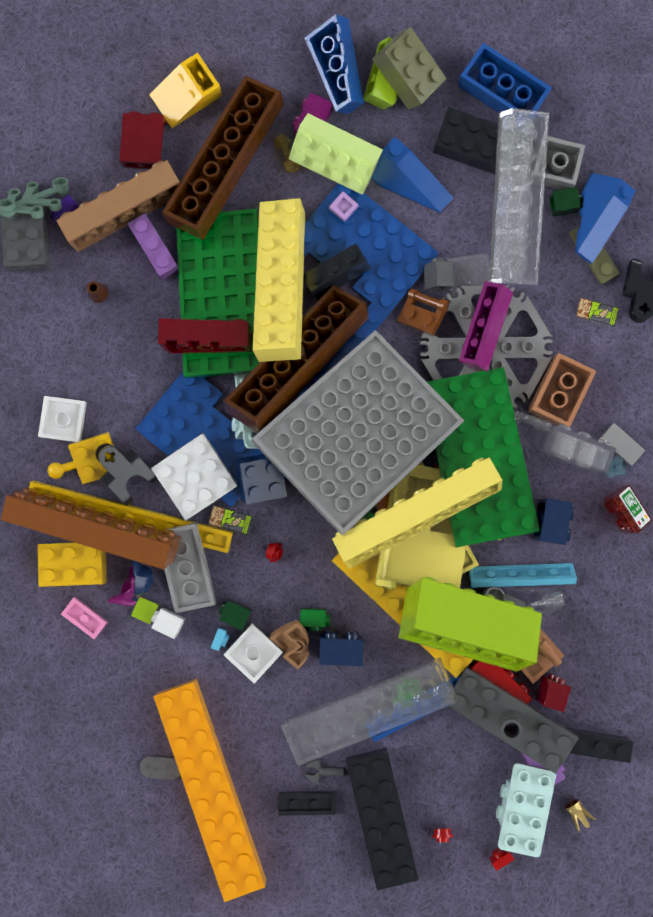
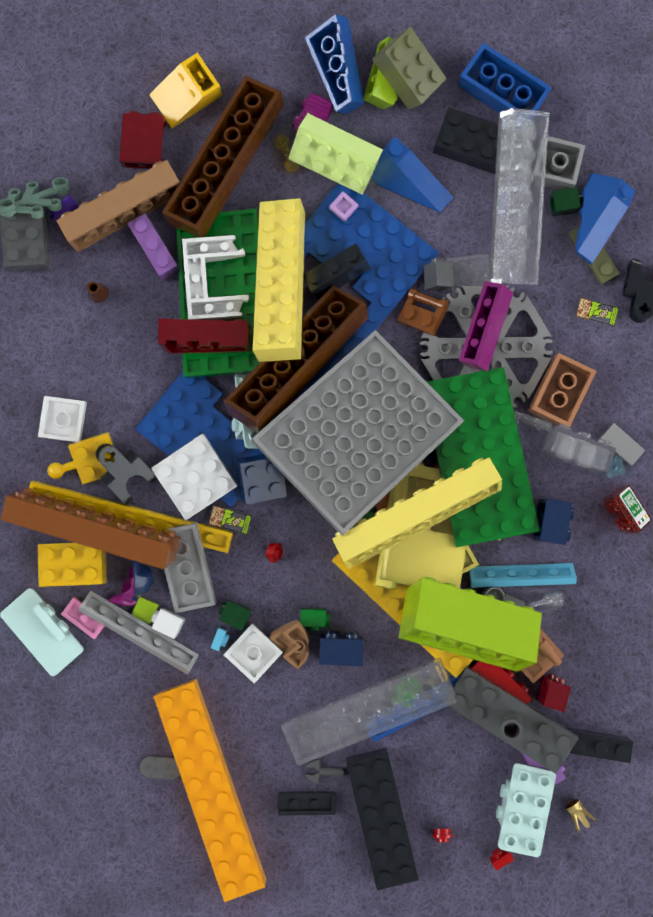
(42, 631): none -> light aqua bracket
(138, 632): none -> light grey plate
(197, 253): none -> white wedge

